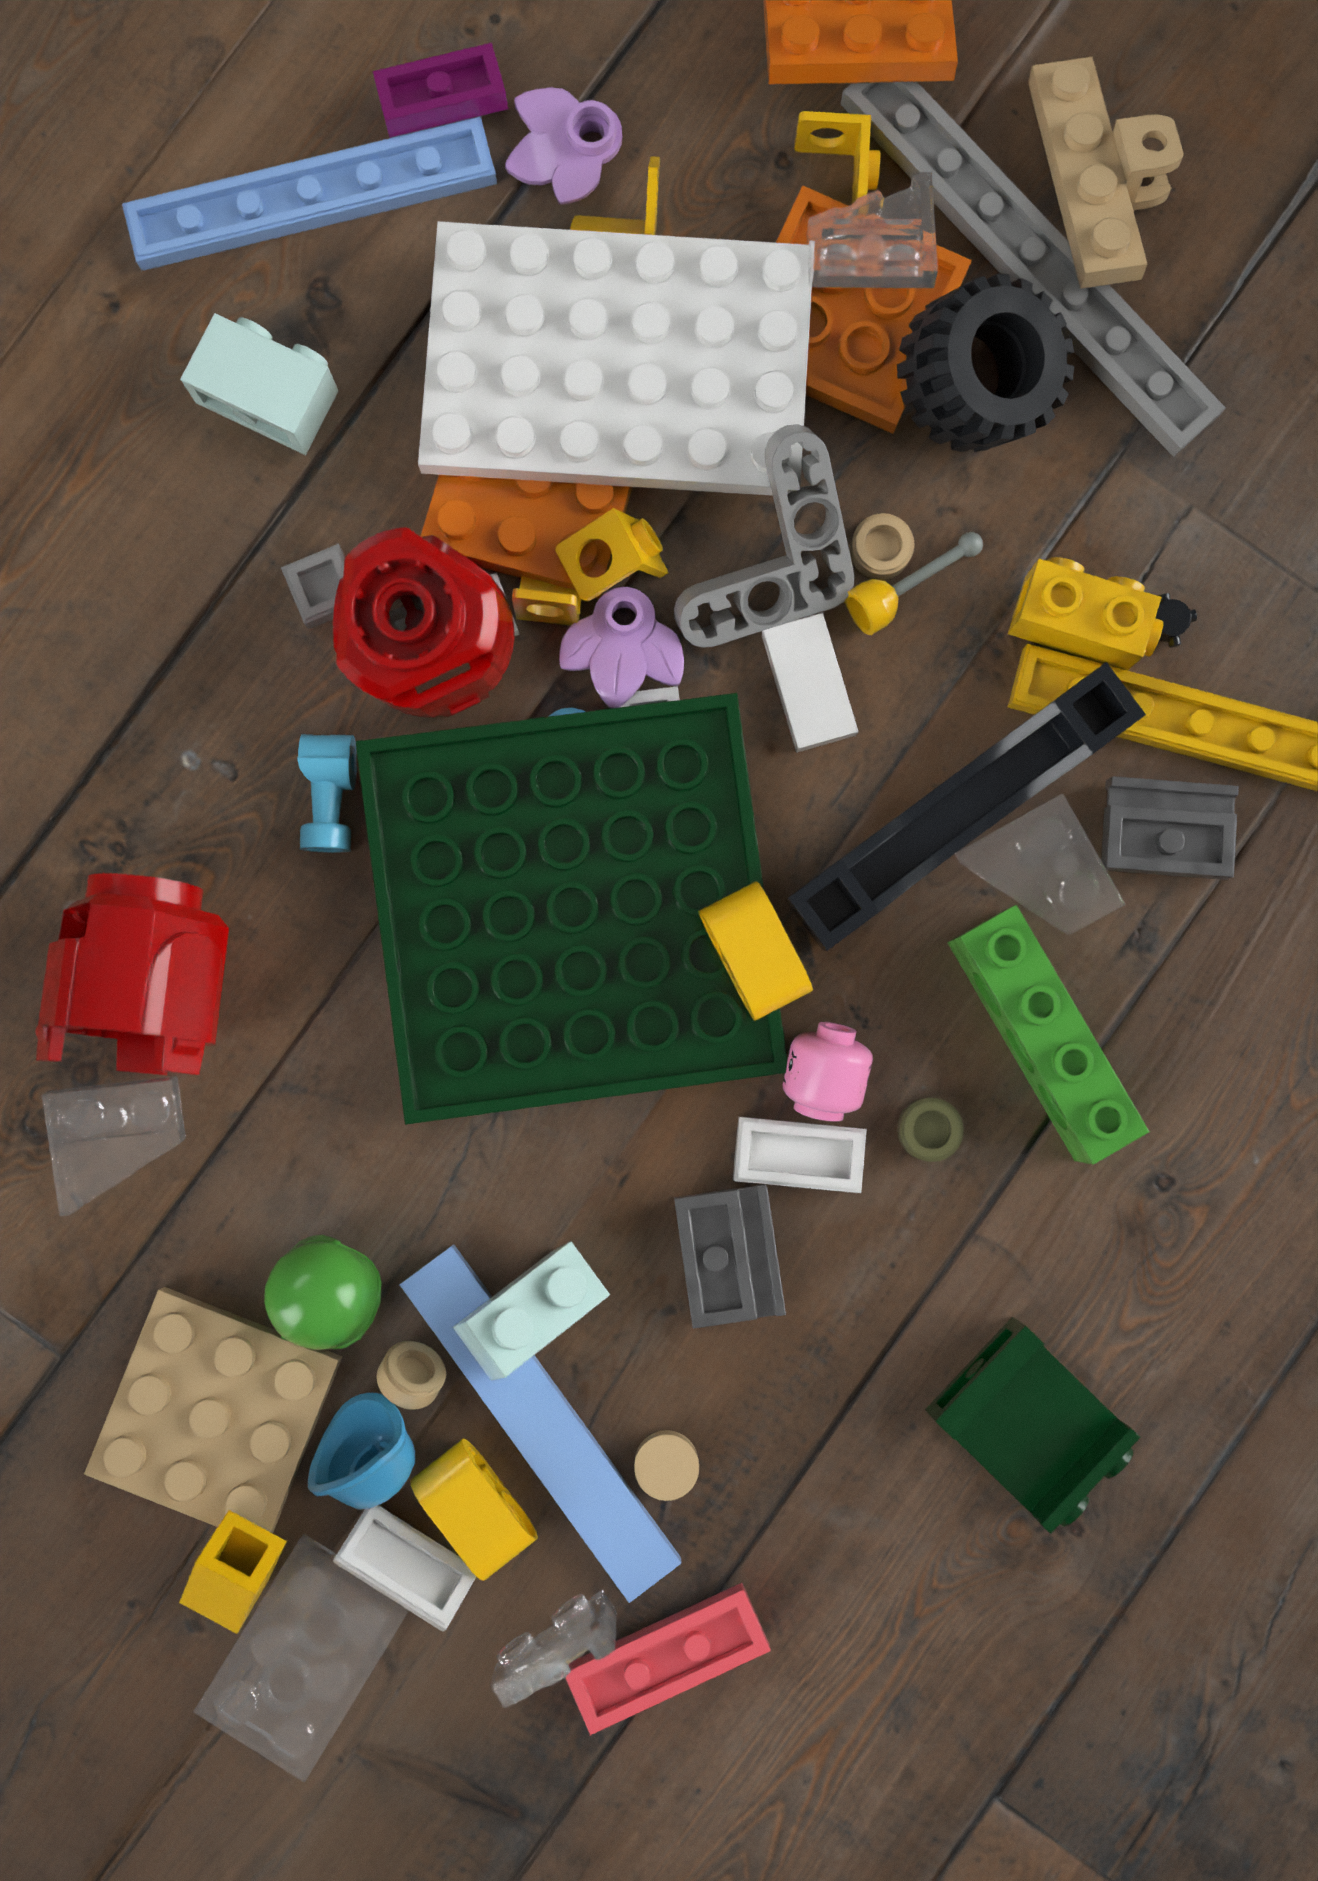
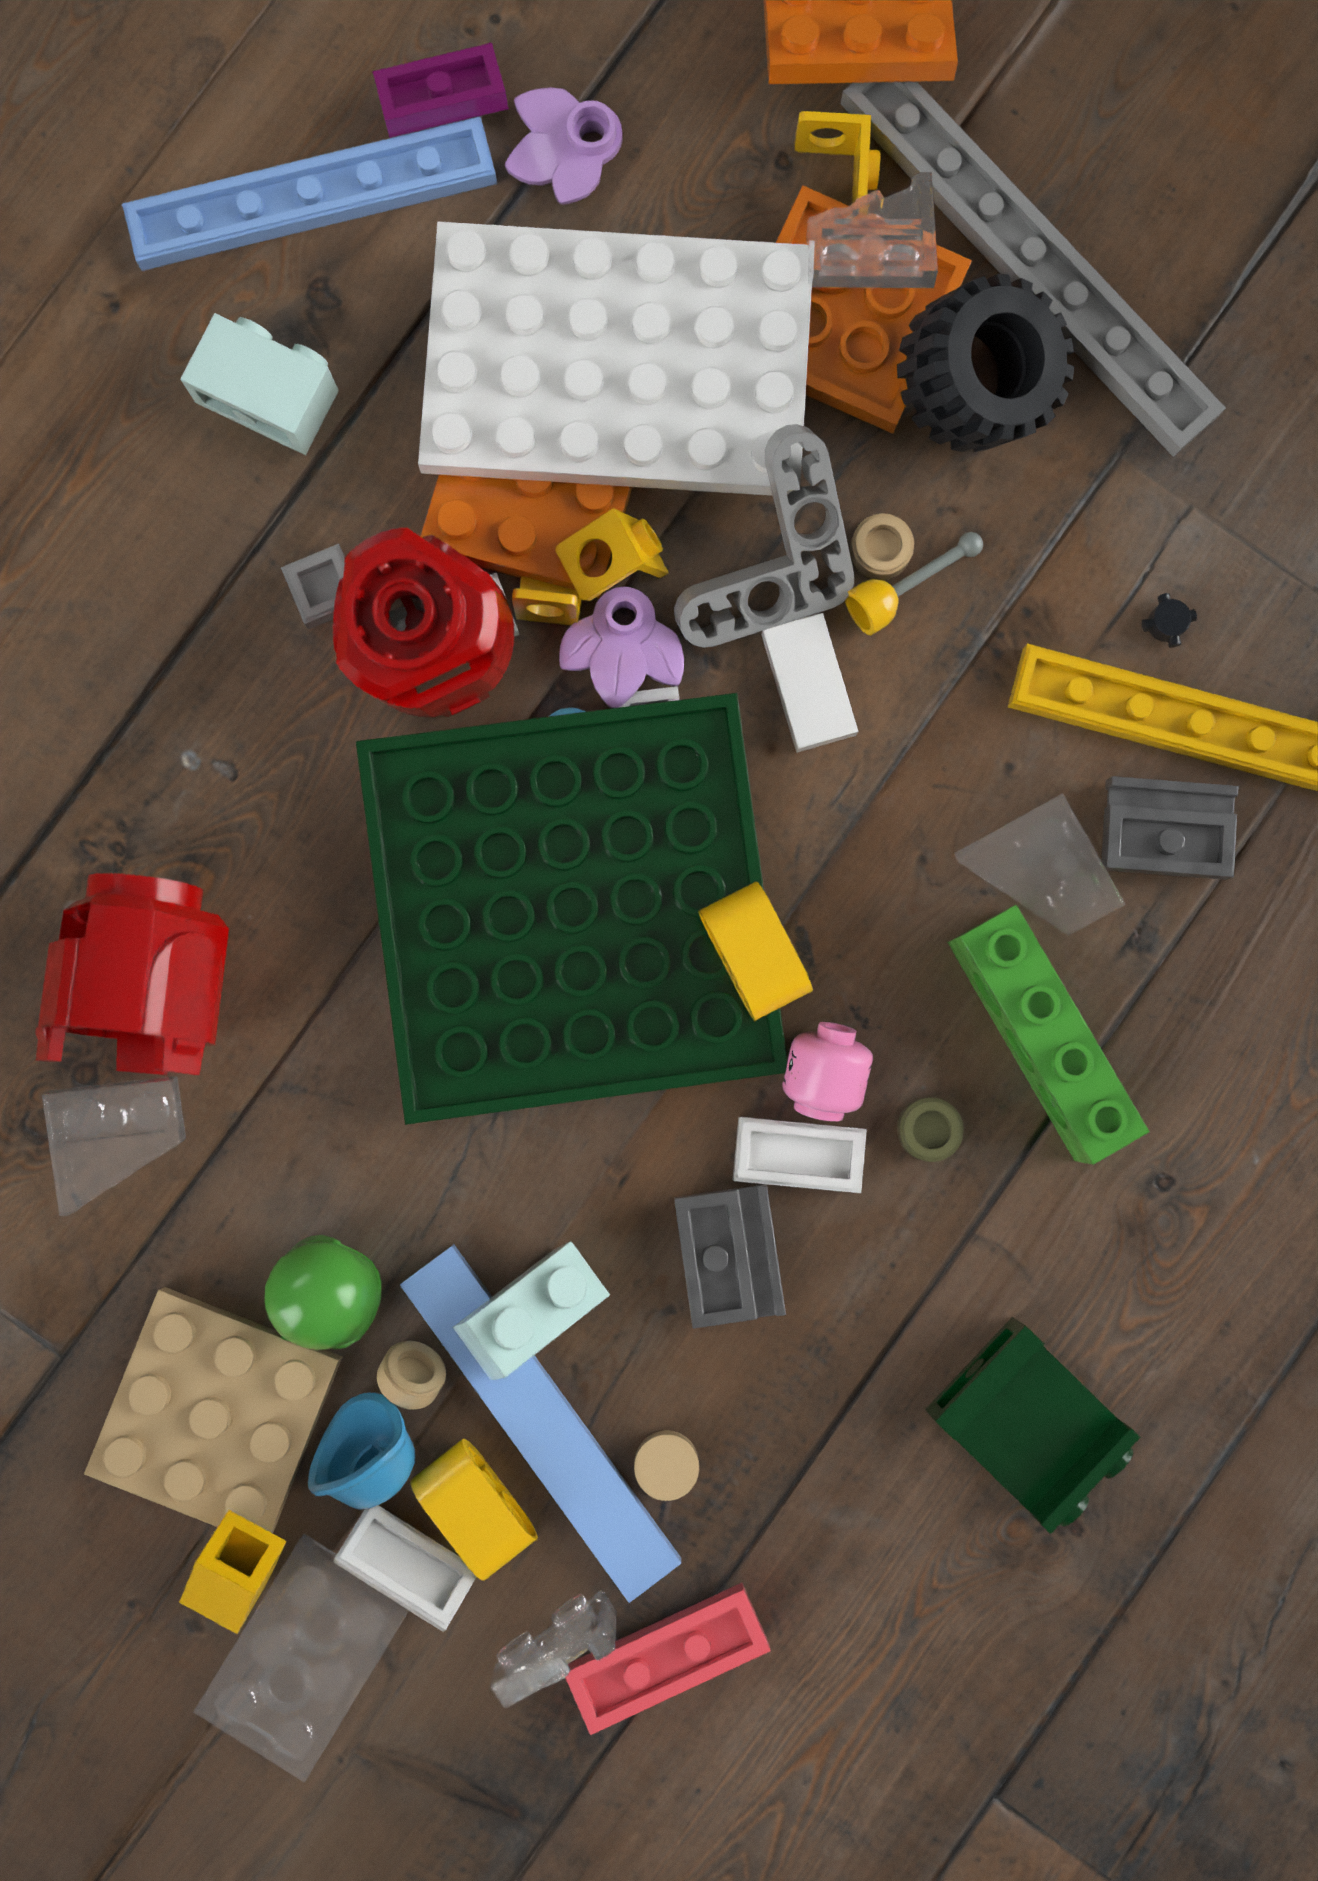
(331, 768): medium azure leg -> none
(629, 226): yellow bracket -> none
(965, 806): black arch -> none
(1087, 614): yellow brick -> none
(1100, 170): tan plate -> none

